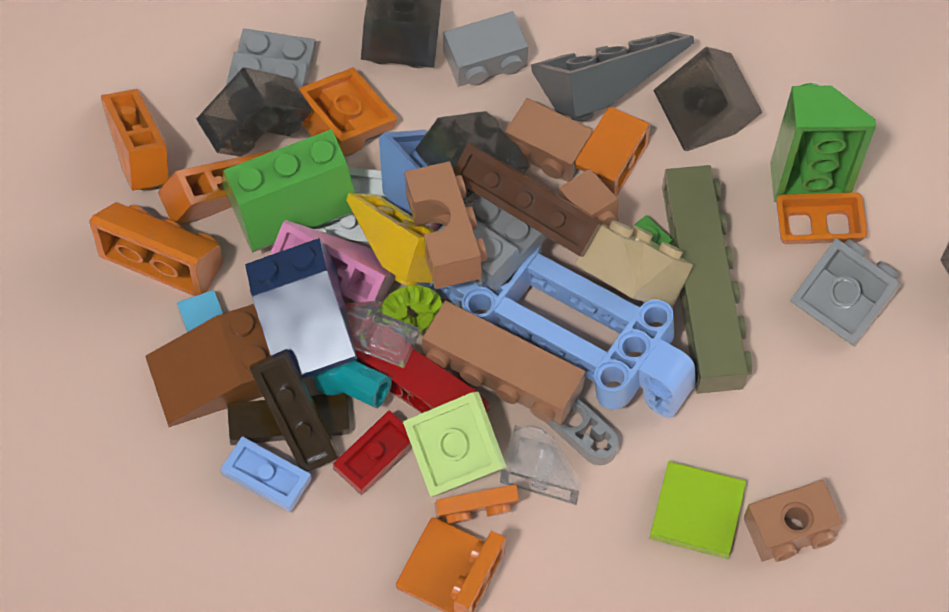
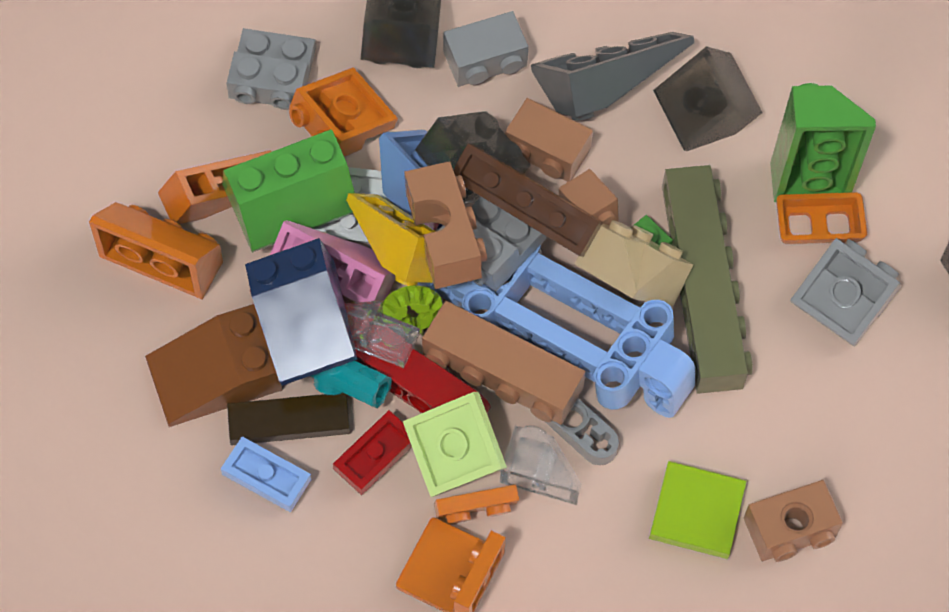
(136, 140): orange slope -> none
(199, 309): medium azure tile -> none
(251, 107): clear smoke slope -> none
(294, 410): dark brown tile -> none
(614, 148): orange panel -> none

